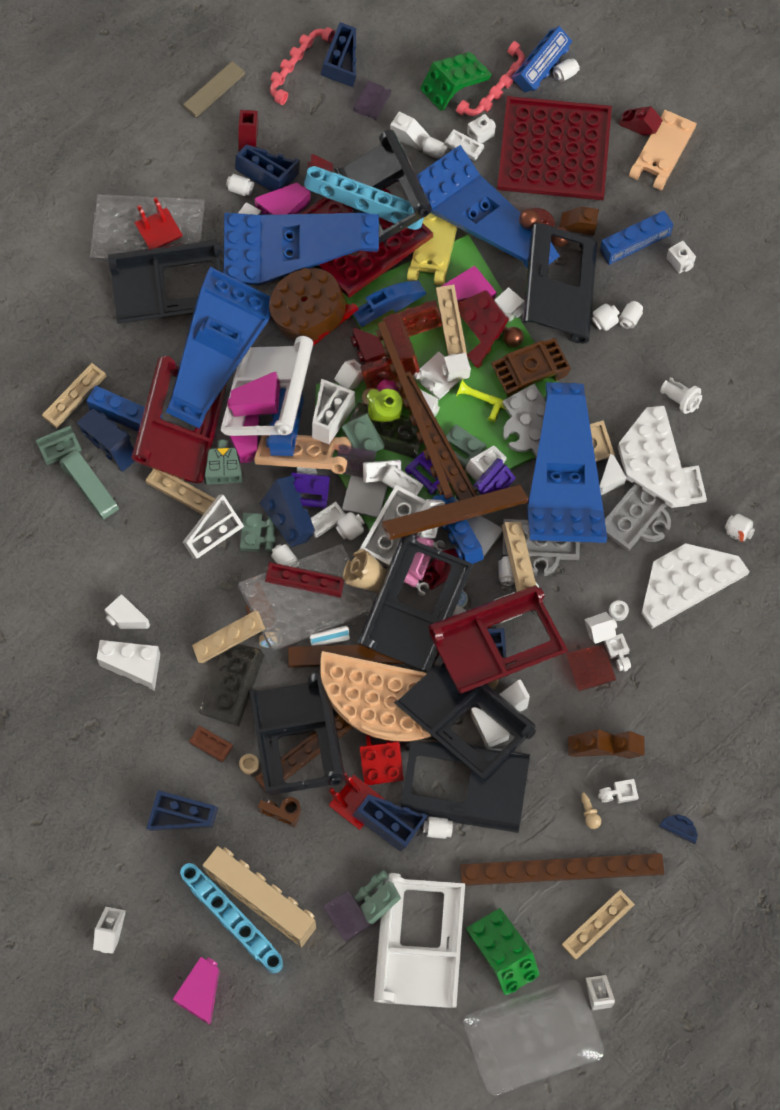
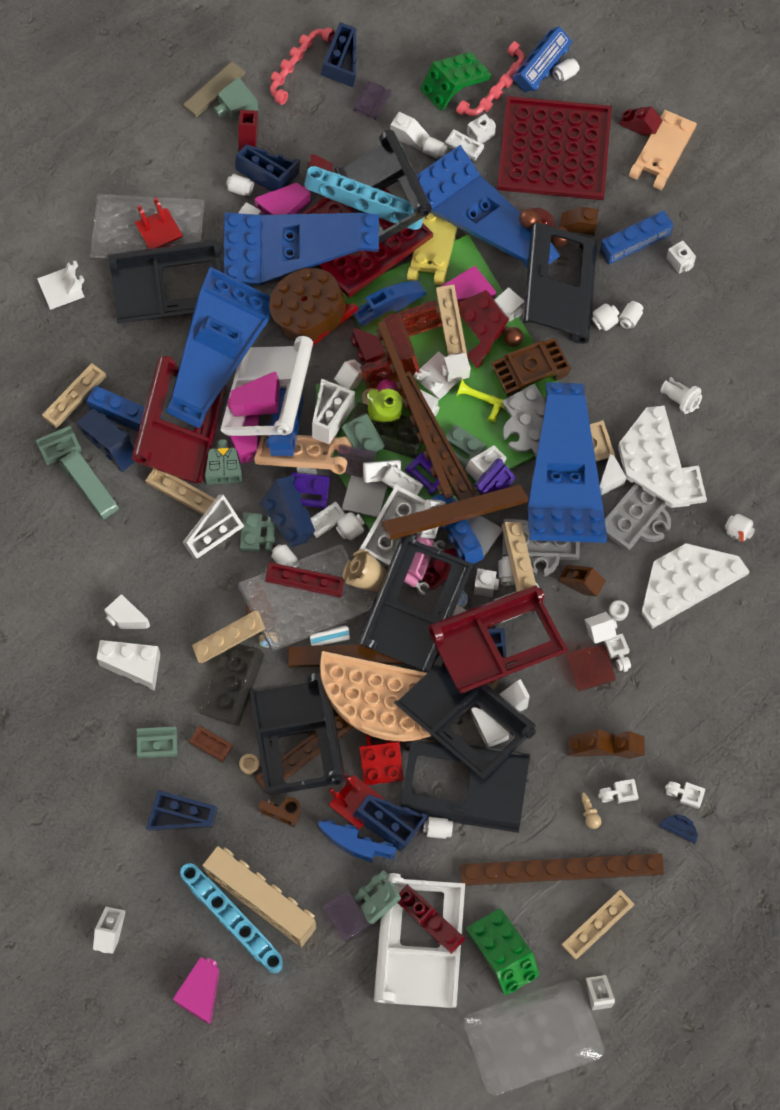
(61, 286): none -> white plate
(157, 742): none -> sand green plate
(235, 98): none -> sand green torso
(347, 840): none -> blue slope
(429, 919): none -> dark red slope
(486, 583): none -> white brick
(582, 579): none -> reddish brown slope
(690, 795): none -> white plate

